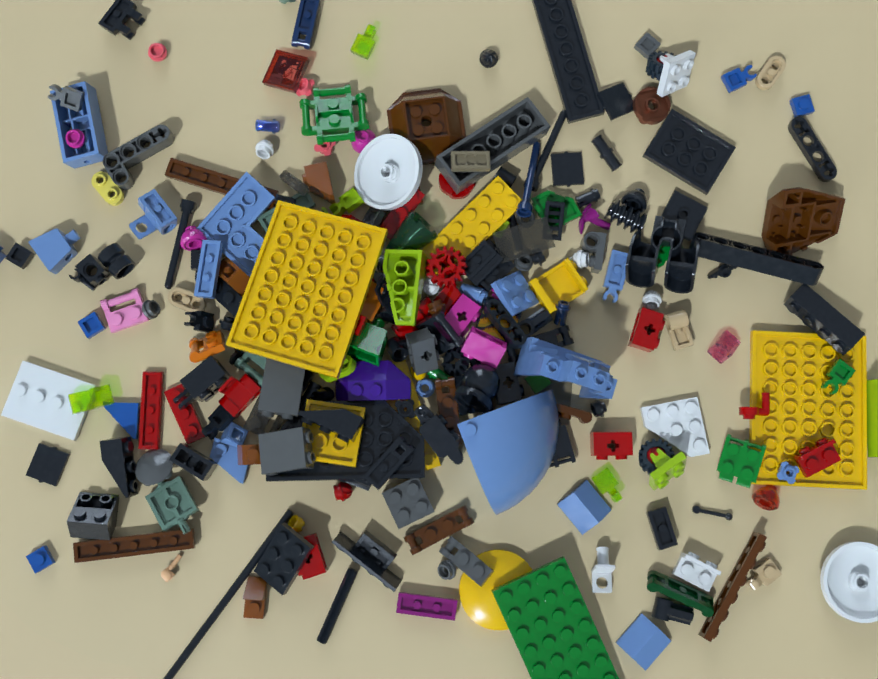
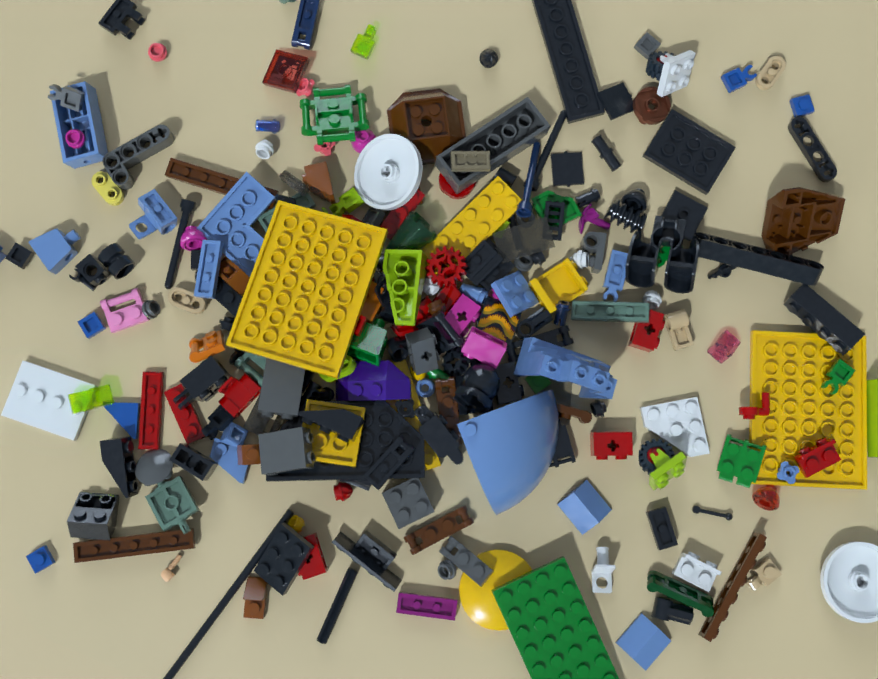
(47, 464): black piece -> none
(201, 321): black plate -> none
(504, 332): black beam -> none
(605, 483): clear neon green plate -> none
(610, 311): none -> sand green tile

